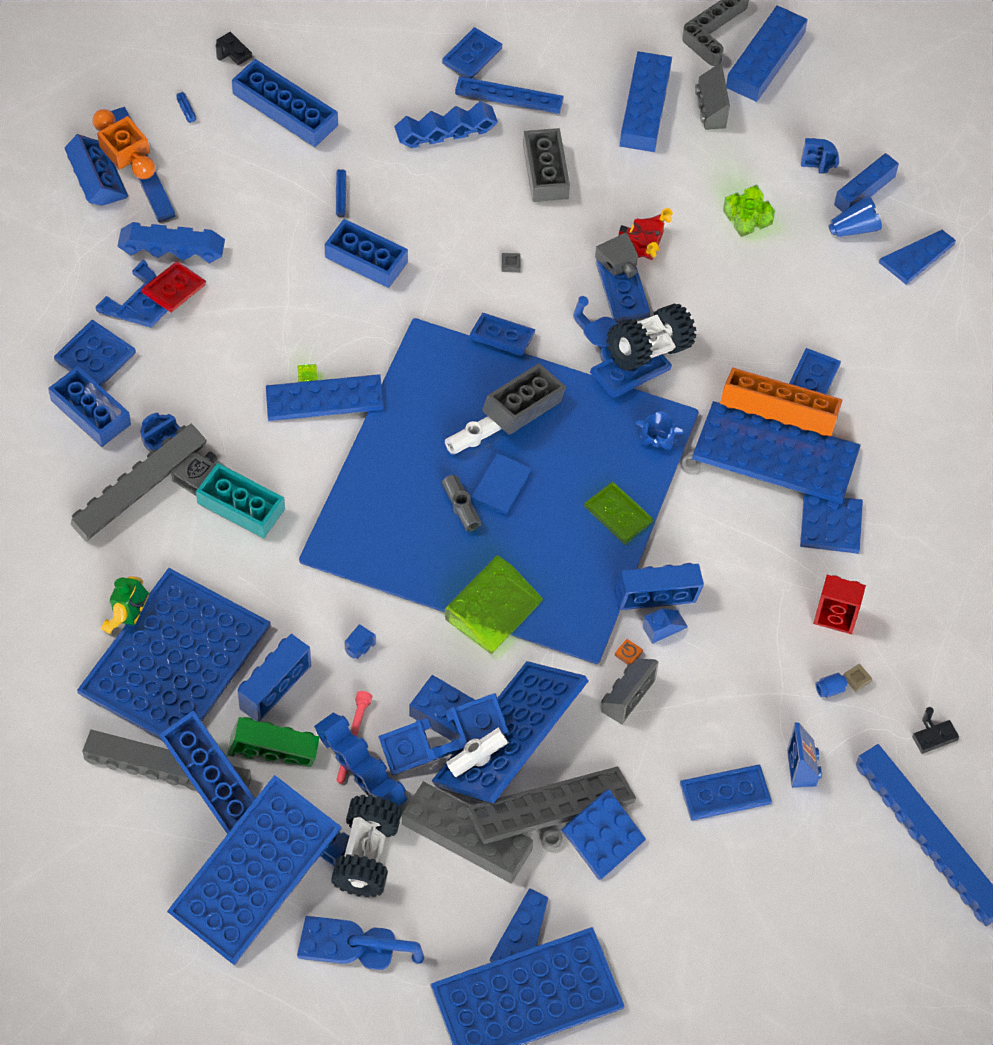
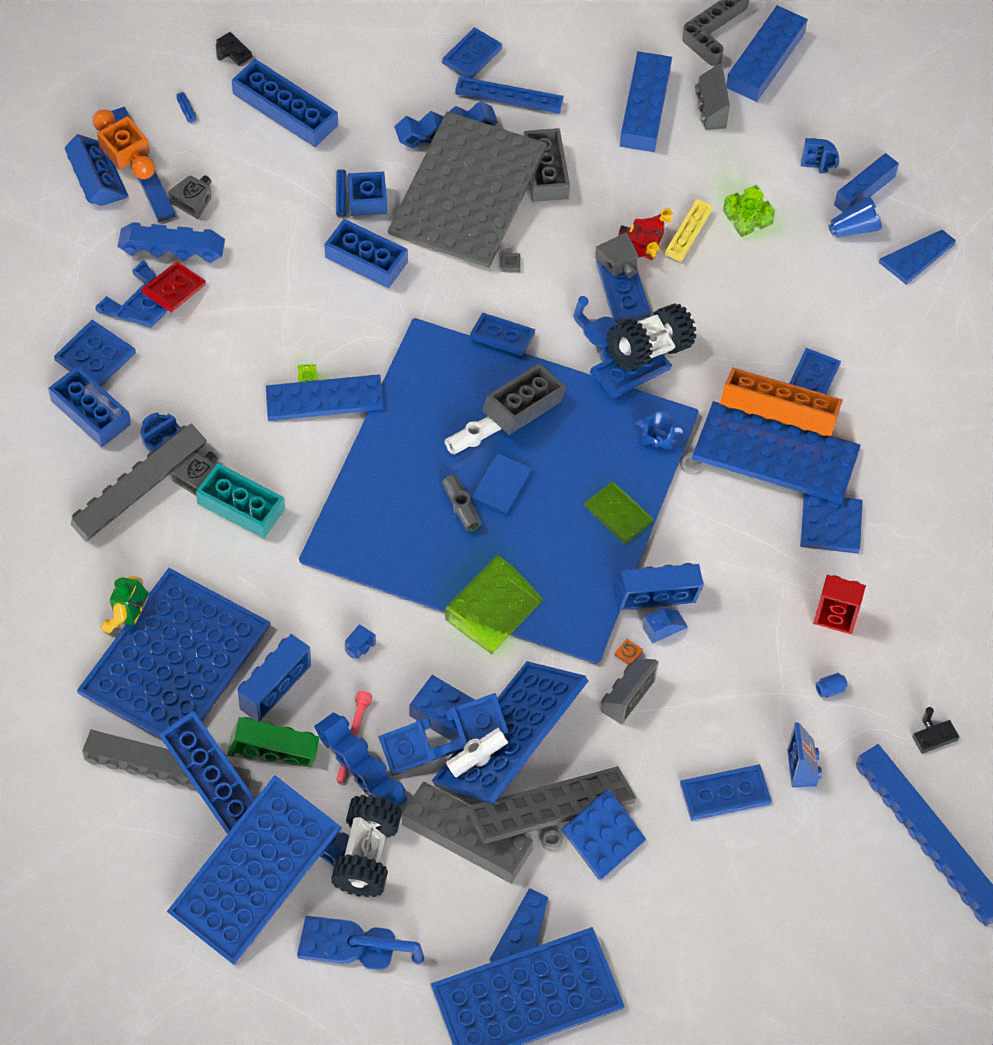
(191, 195): none -> dark grey torso
(367, 193): none -> blue brick
(467, 189): none -> dark grey plate
(689, 230): none -> light yellow plate
(857, 677): dark tan plate -> none

